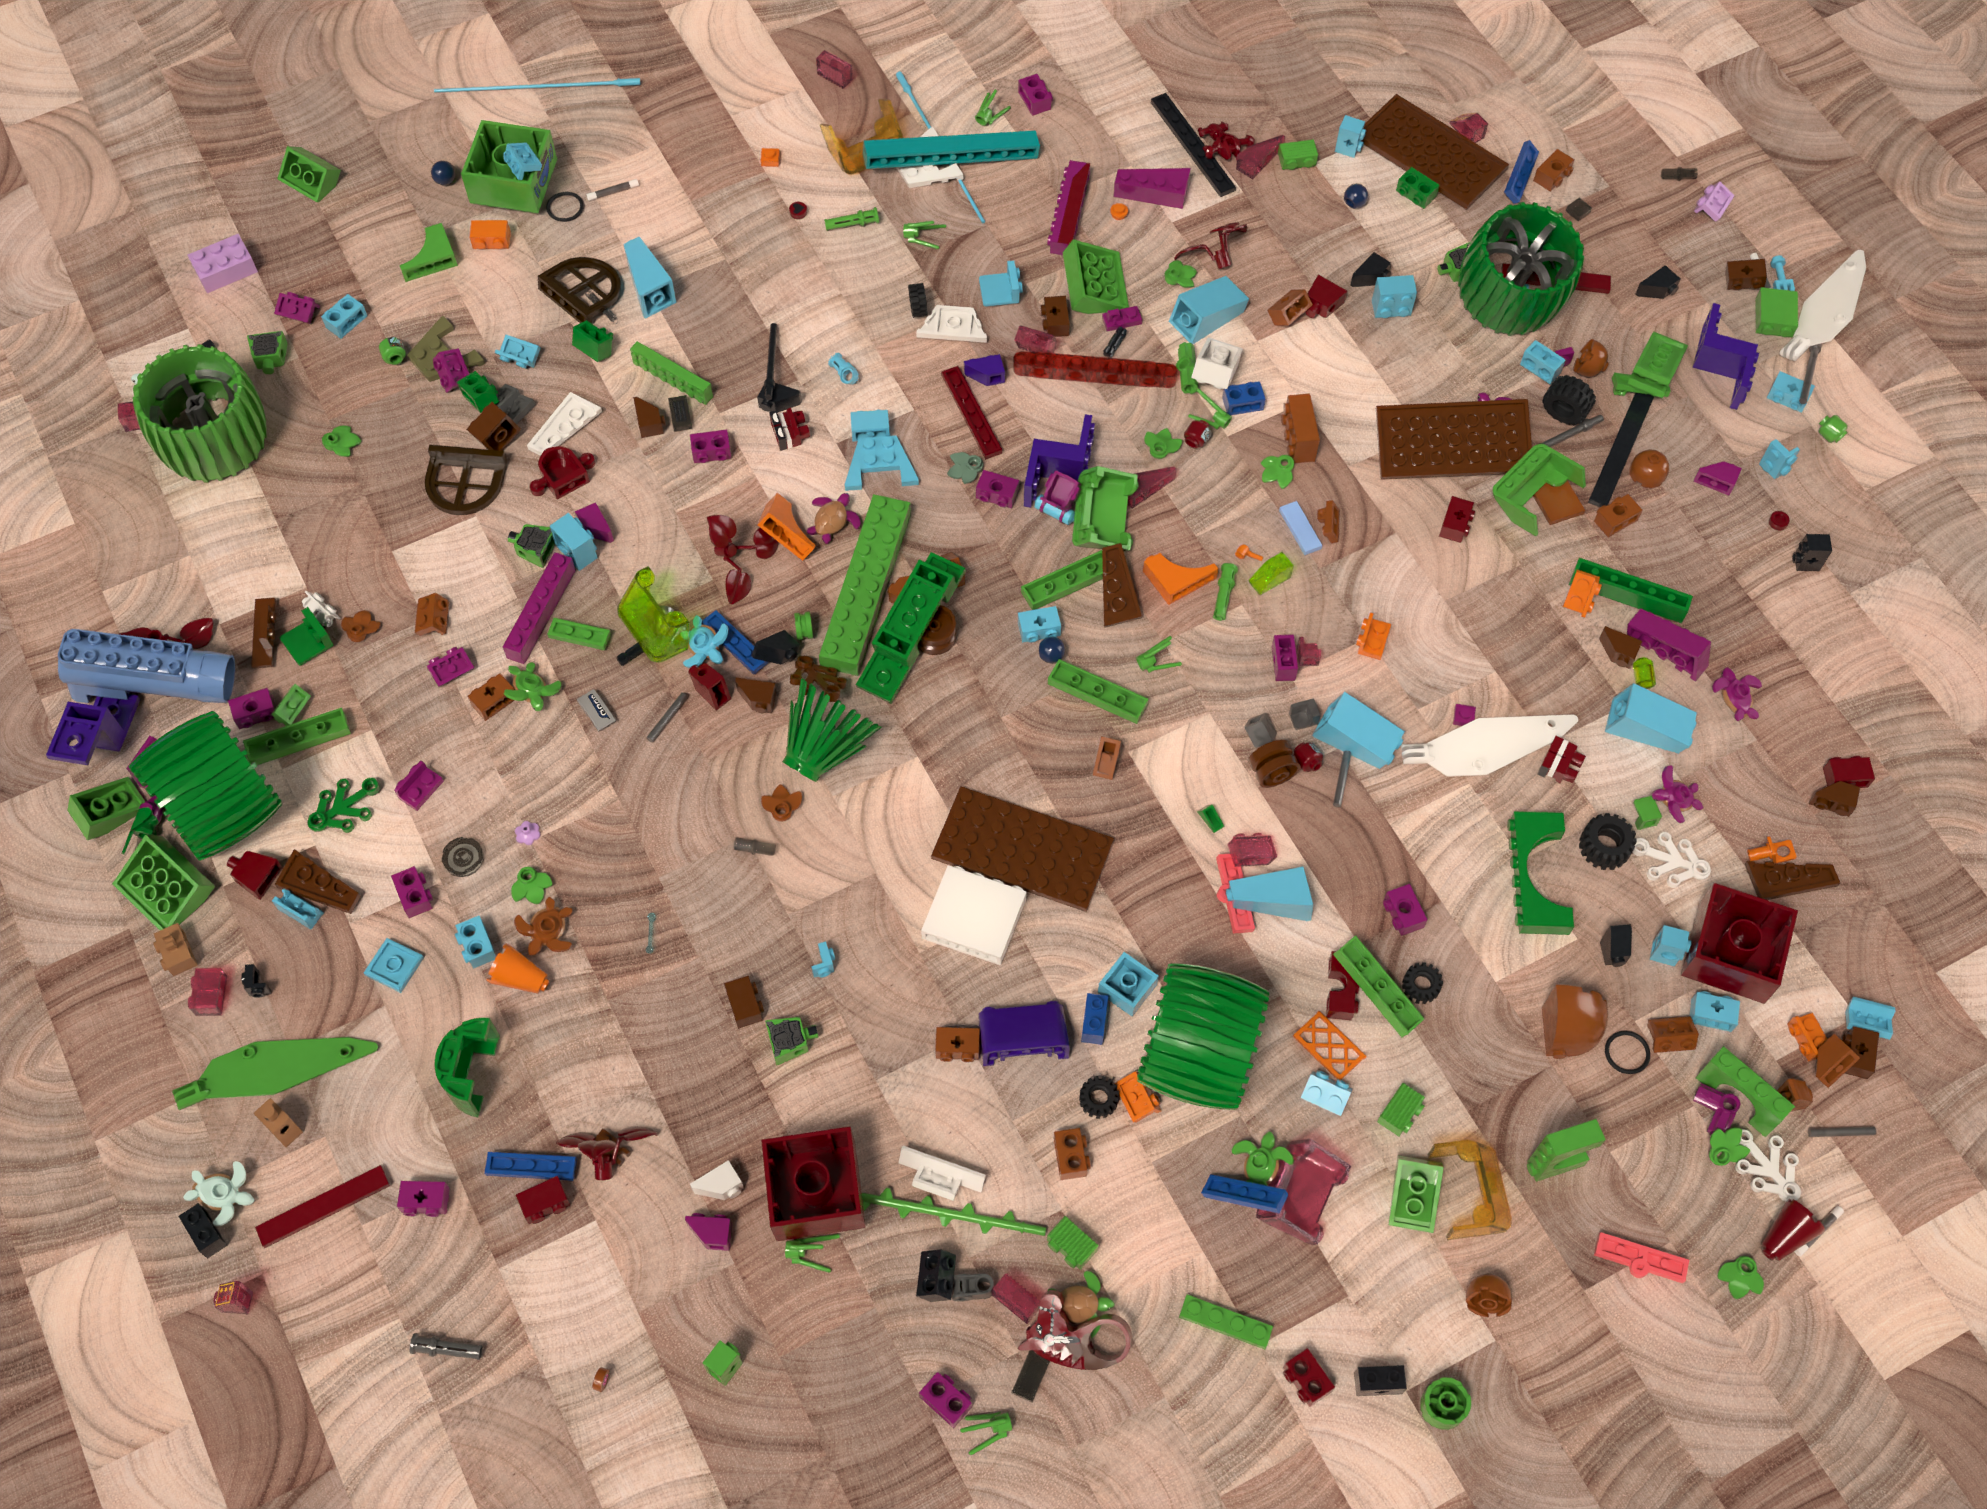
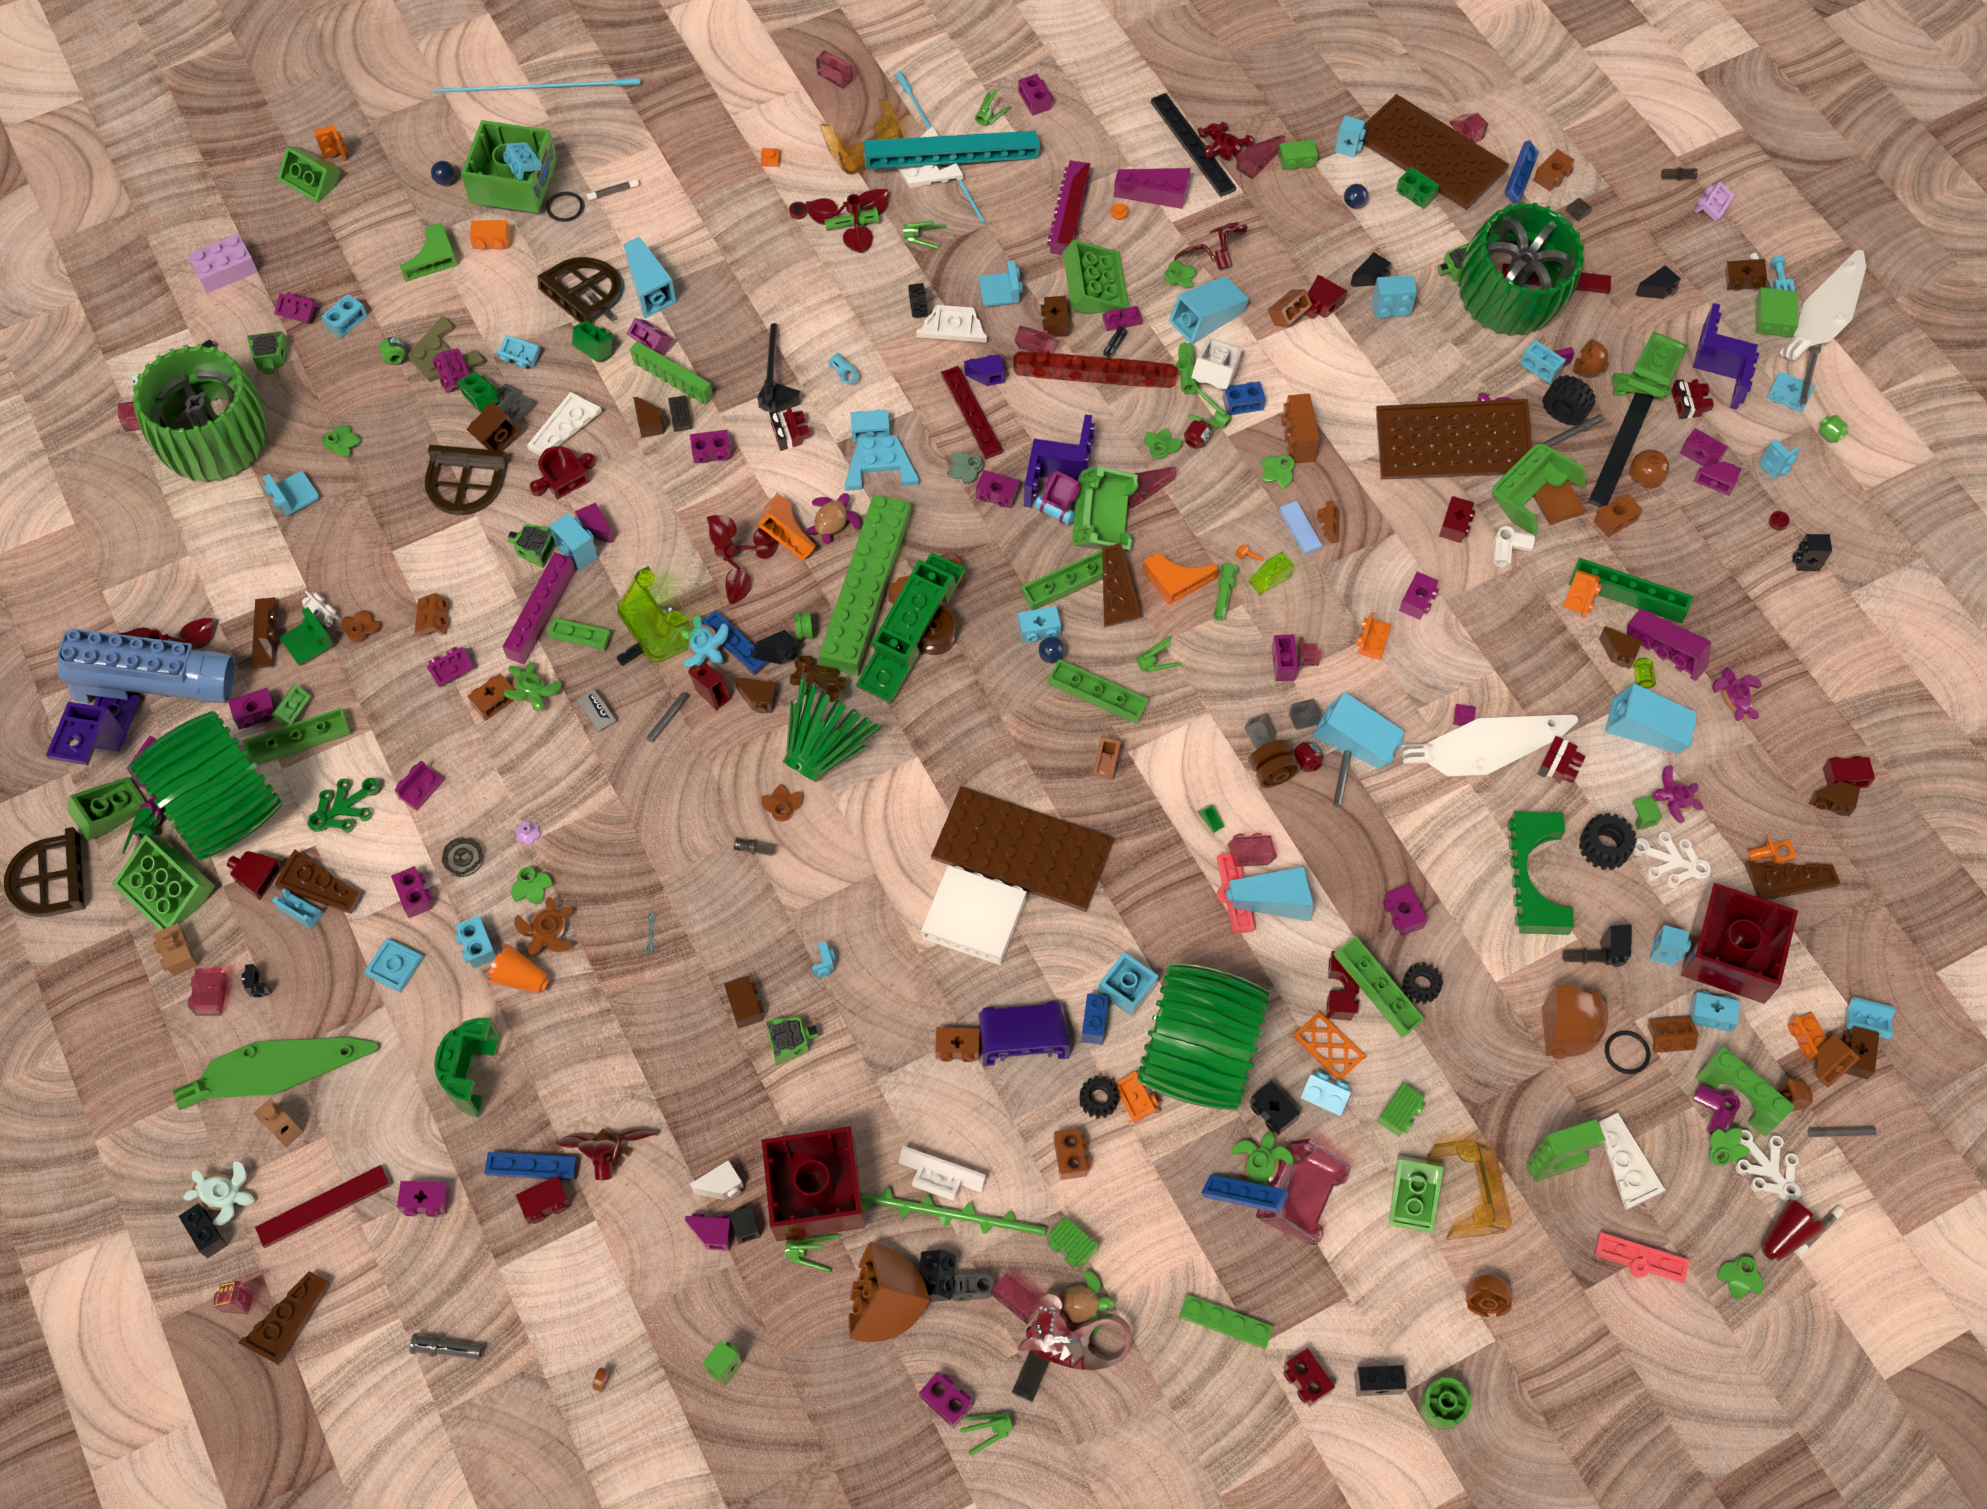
(73, 873): none -> dark brown window
(279, 1329): none -> reddish brown wing
(291, 492): none -> medium azure bracket
(330, 142): none -> orange bracket
(649, 335): none -> magenta brick
(744, 1224): none -> pearl dark grey brick
(854, 238): none -> dark red plant
(887, 1295): none -> dark orange brick
(1272, 1097): none -> black brick
(1422, 586): none -> magenta brick
(1513, 540): none -> white piece
(1584, 956): none -> clear smoke axle
(1629, 1166): none -> white wing
(1689, 398): none -> dark red hips
(1703, 448): none -> magenta brick

